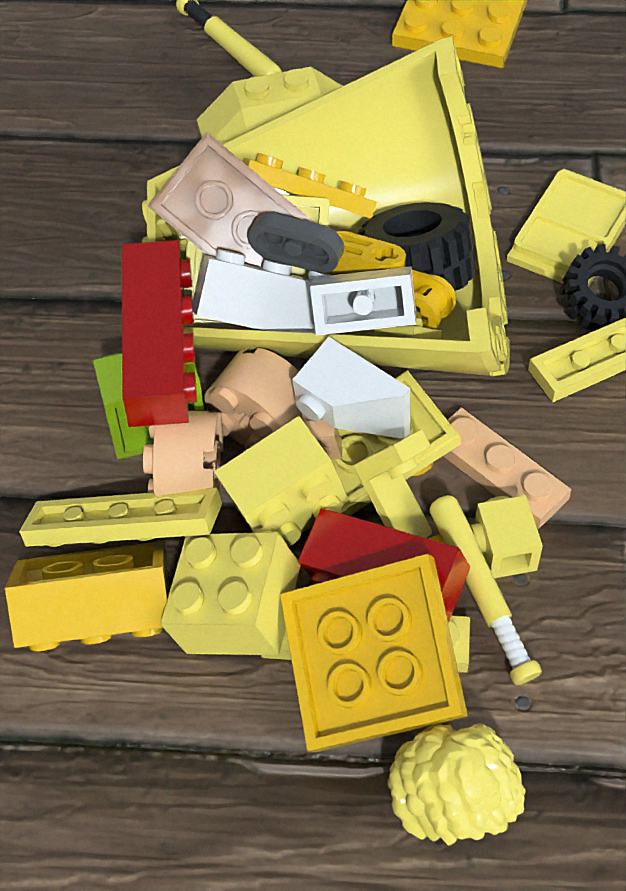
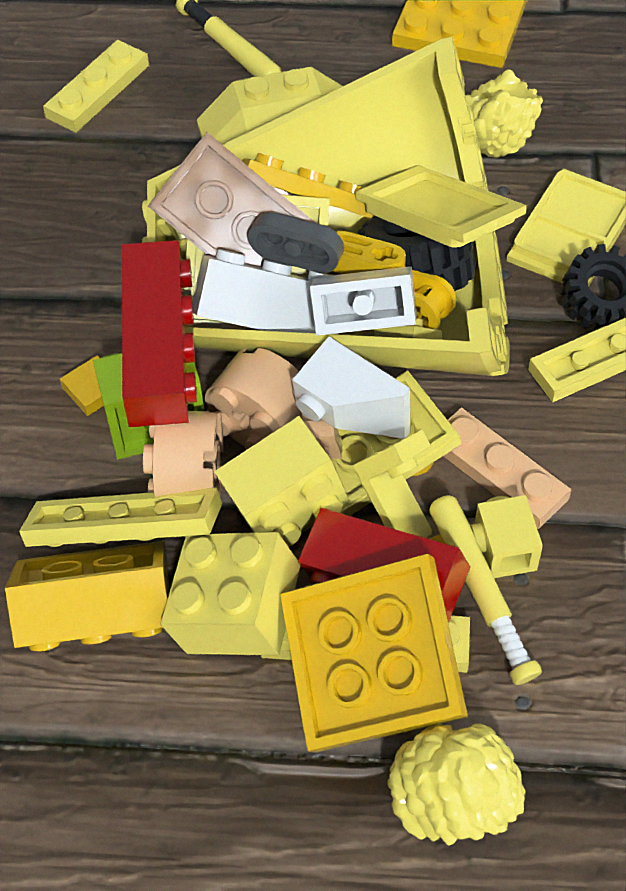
(83, 387): none -> yellow tile
(96, 86): none -> light yellow plate
(439, 206): none -> light yellow piece
(504, 114): none -> light yellow hair

